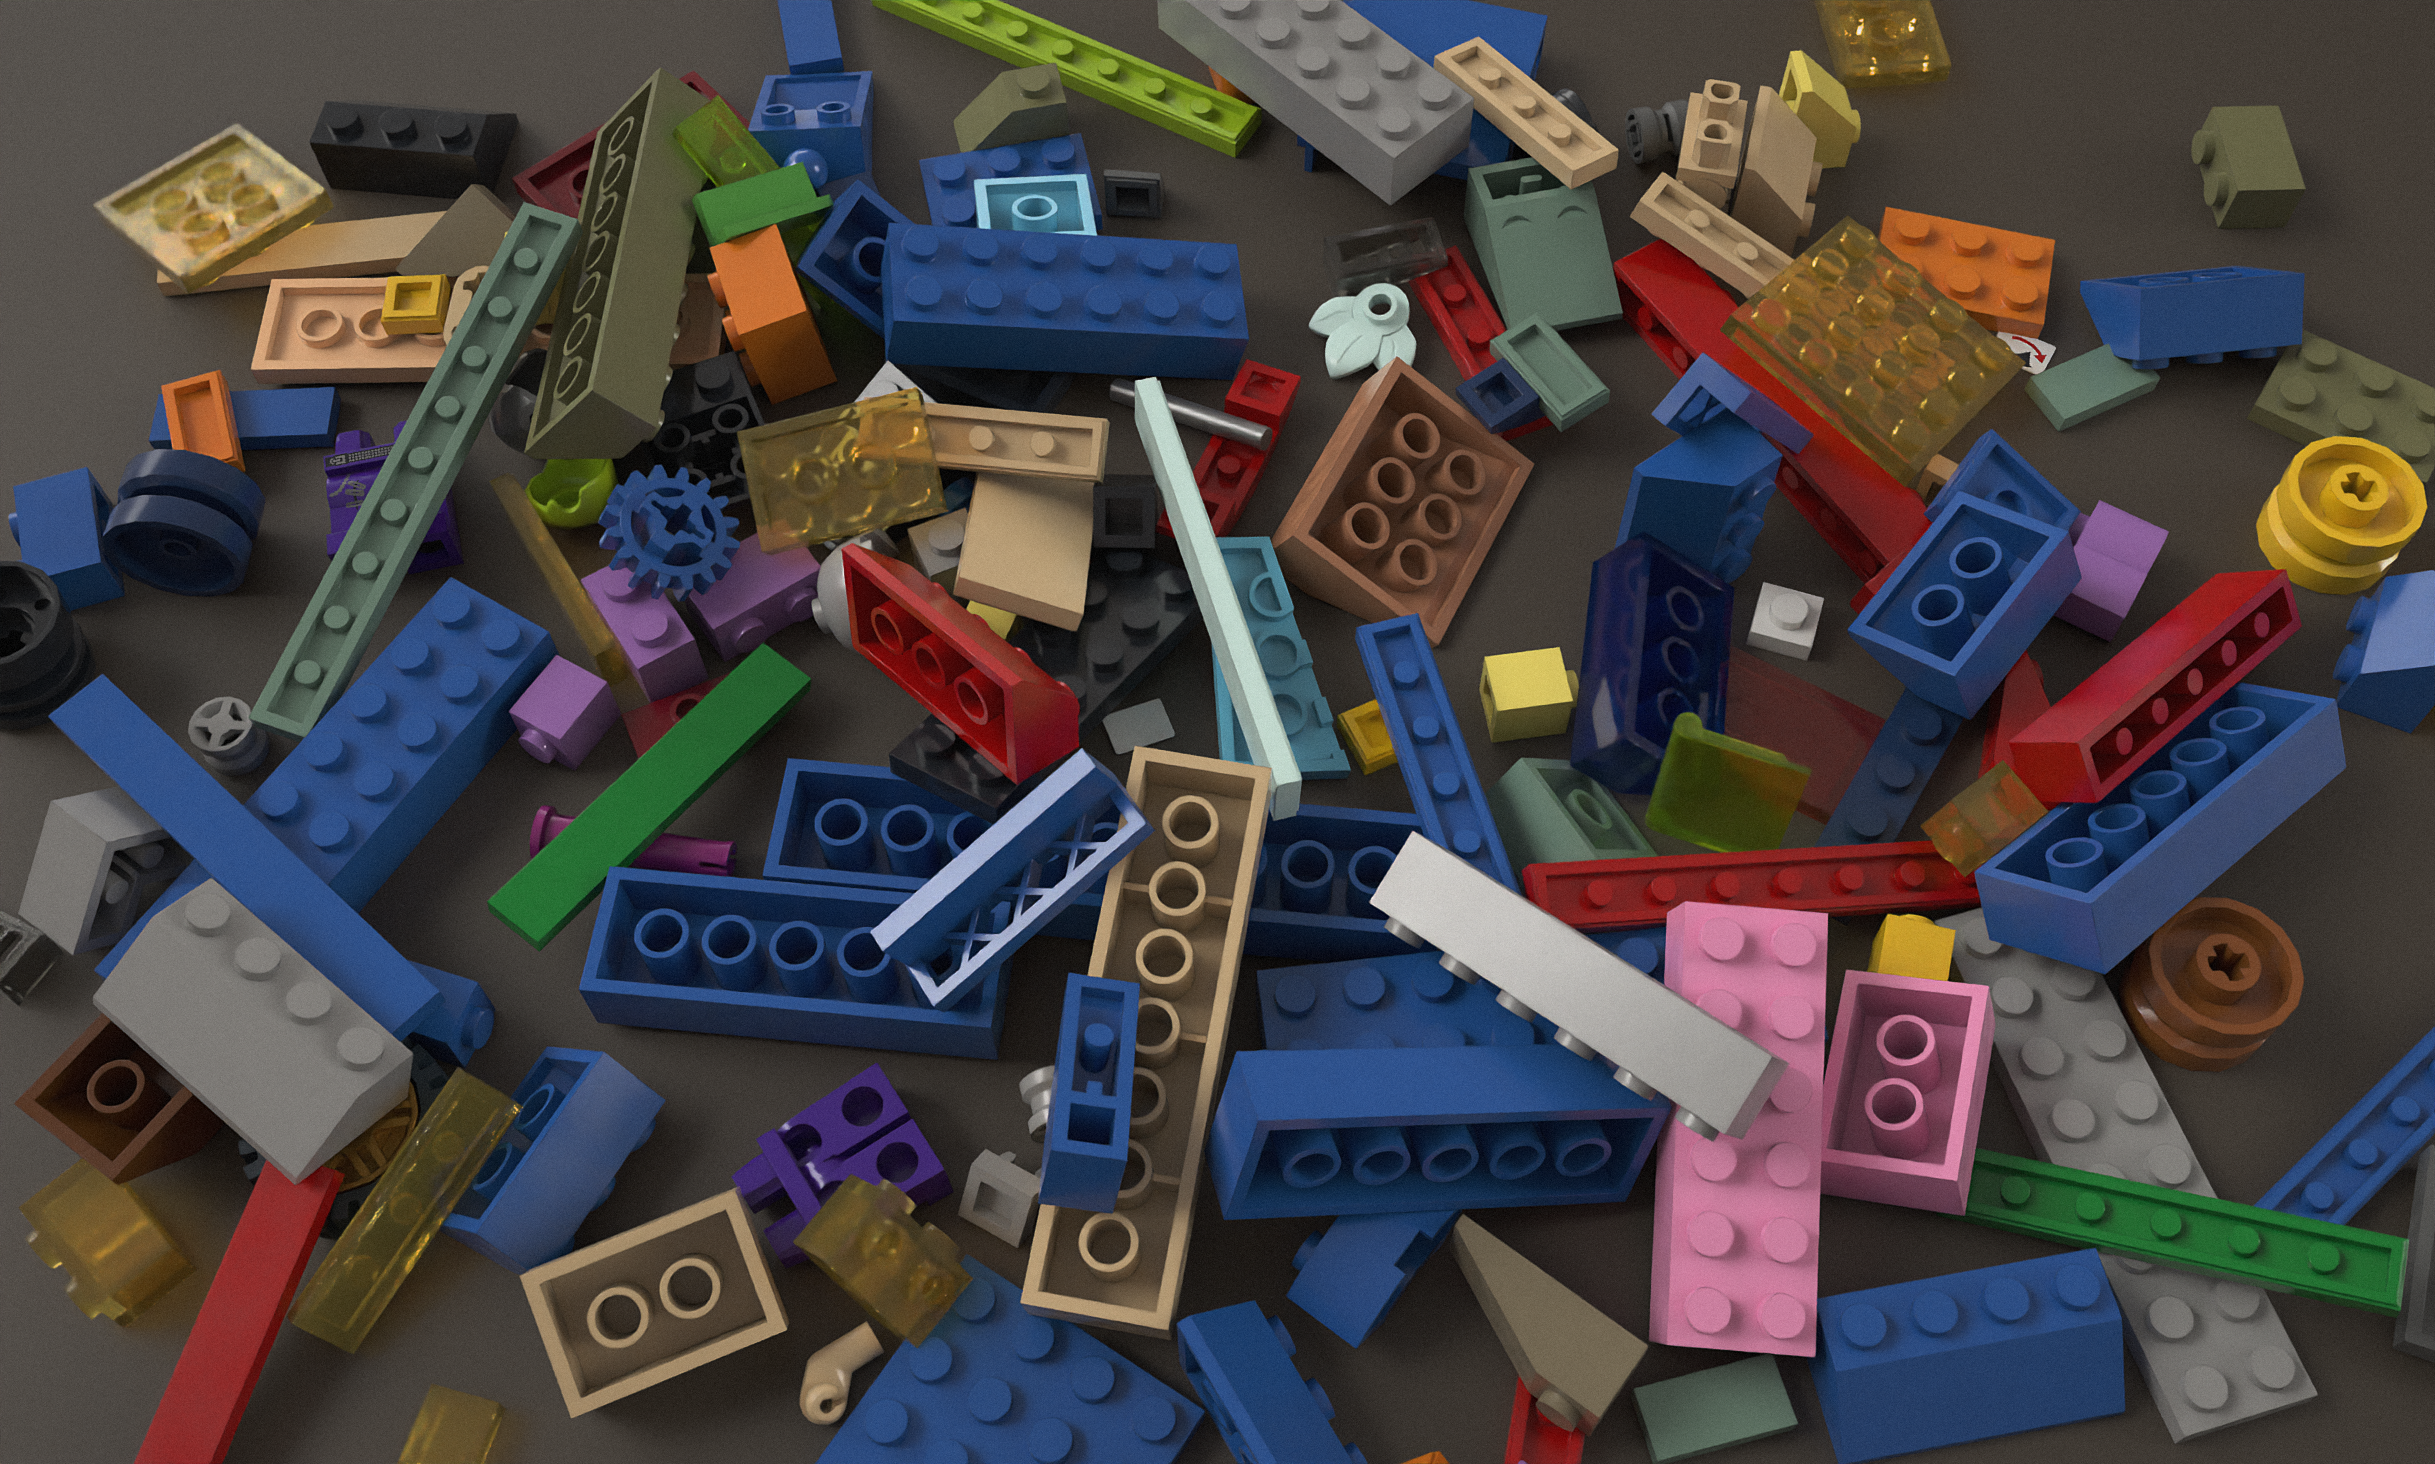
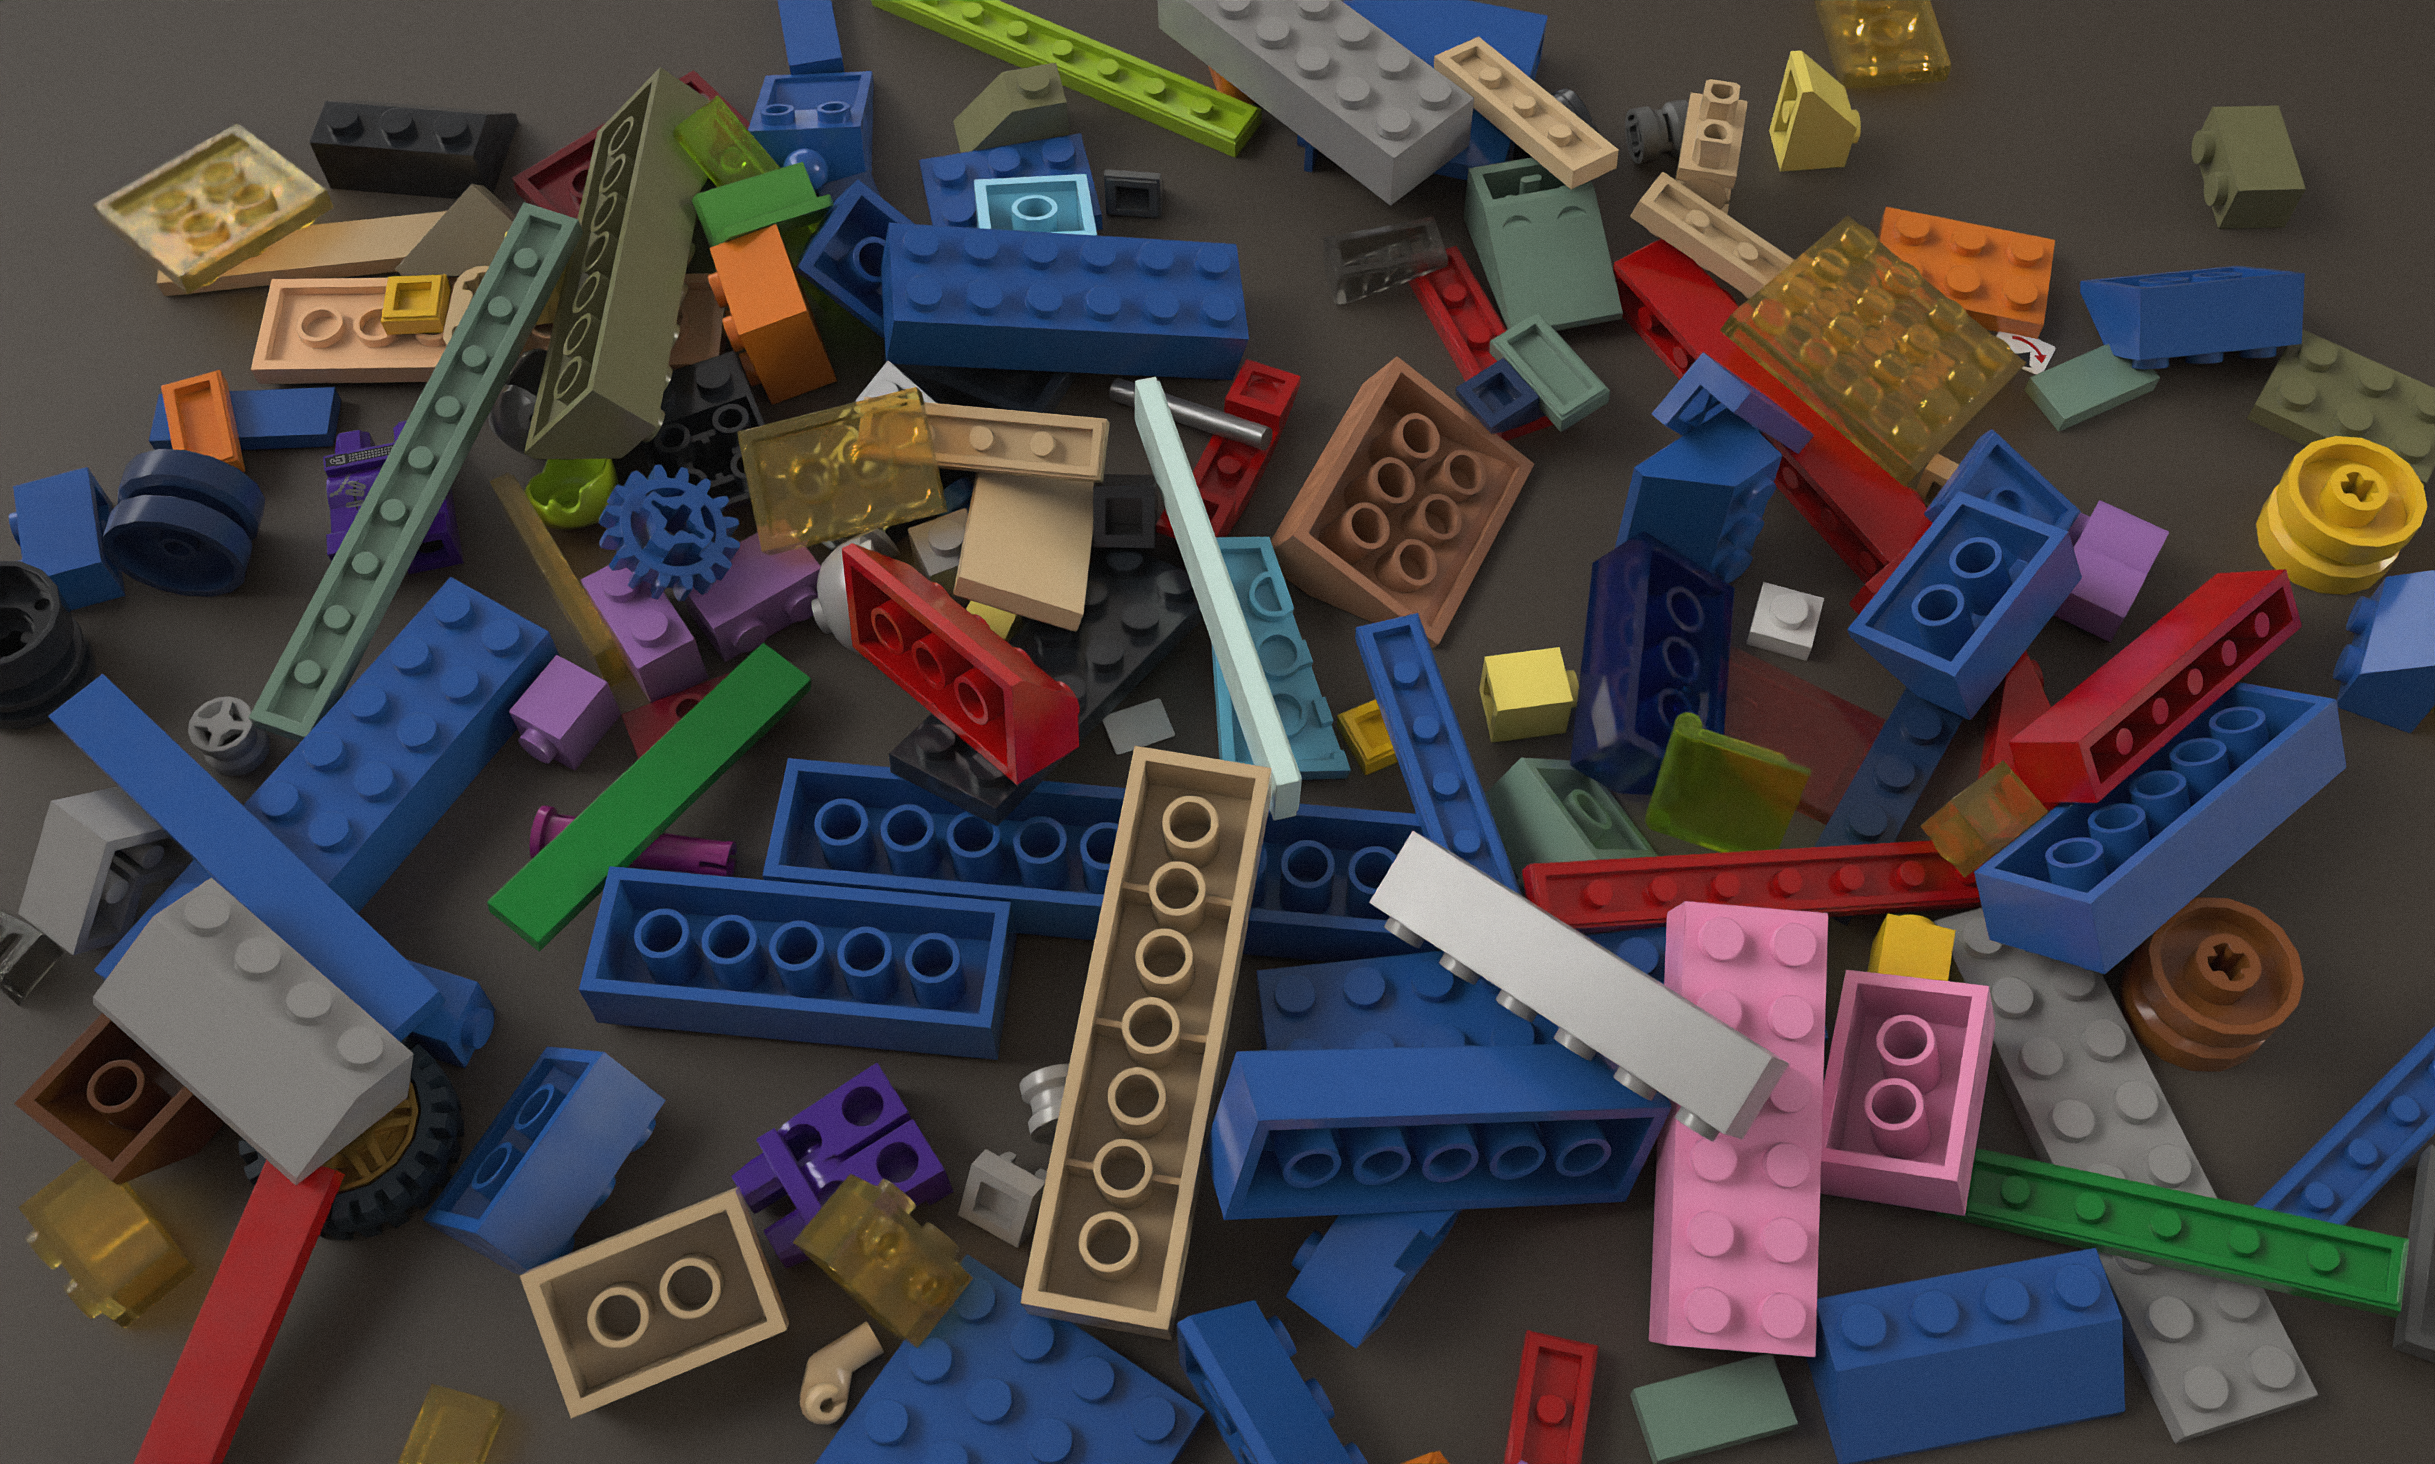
(404, 1211): clear yellow tile -> none
(1000, 862): blue fence -> none
(1090, 1095): blue slope -> none
(1362, 337): light aqua plate -> none
(1555, 1339): dark tan slope -> none
(1776, 174): tan slope -> none

